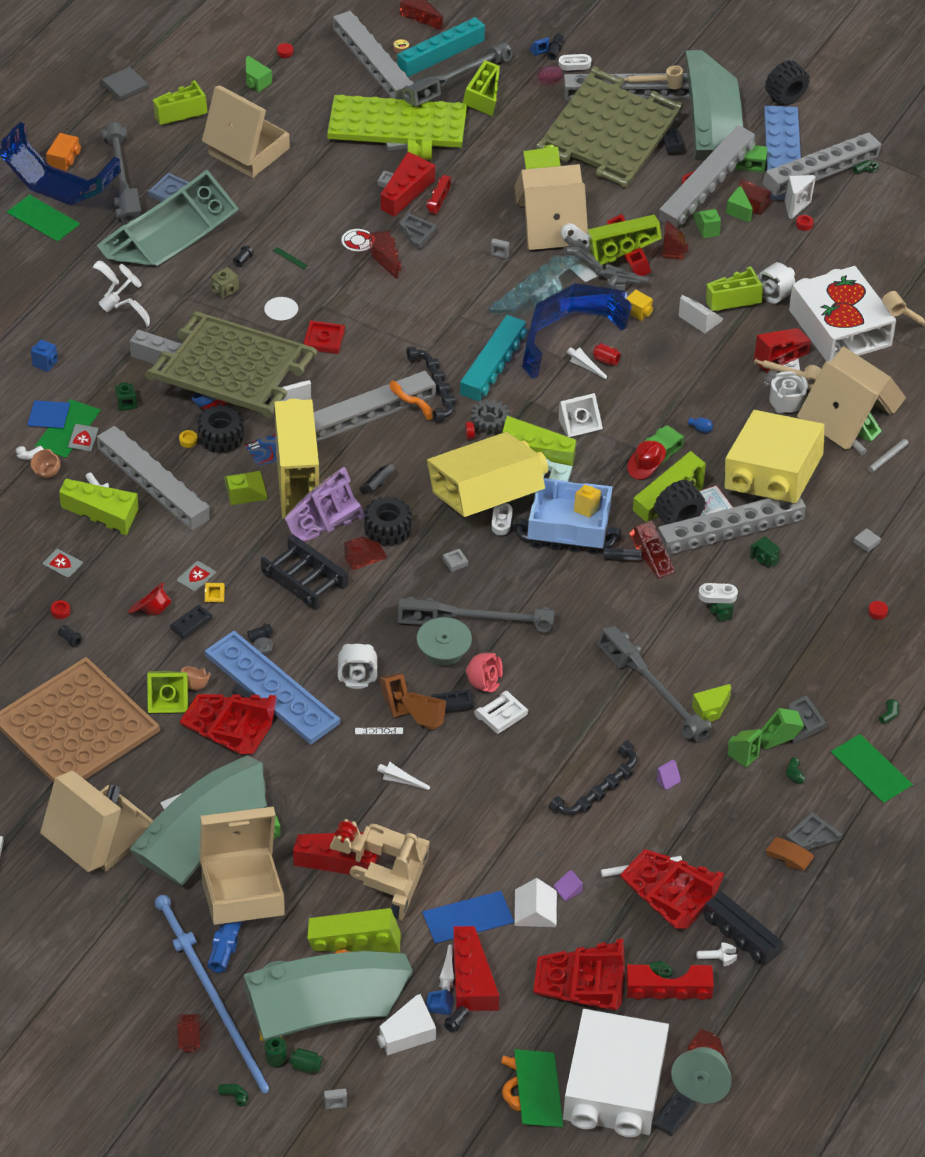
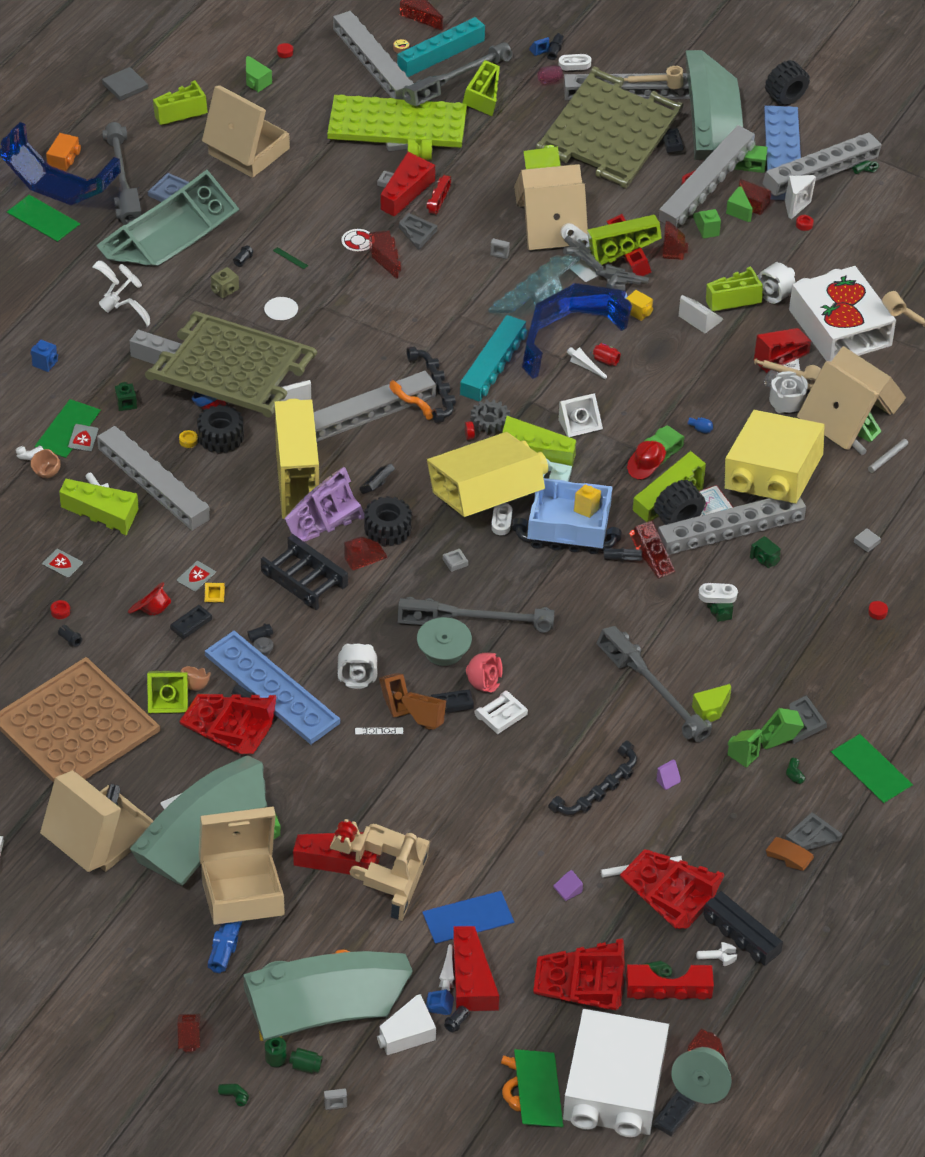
(48, 414): blue piece -> none
(184, 943): medium blue bar -> none
(245, 487): lime slope -> none
(263, 450): sticker -> none
(324, 336): red tile -> none
(355, 932): lime wedge -> none
(395, 774): white piece -> none
(535, 905): white slope -> none
(892, 711): dark green arm -> none

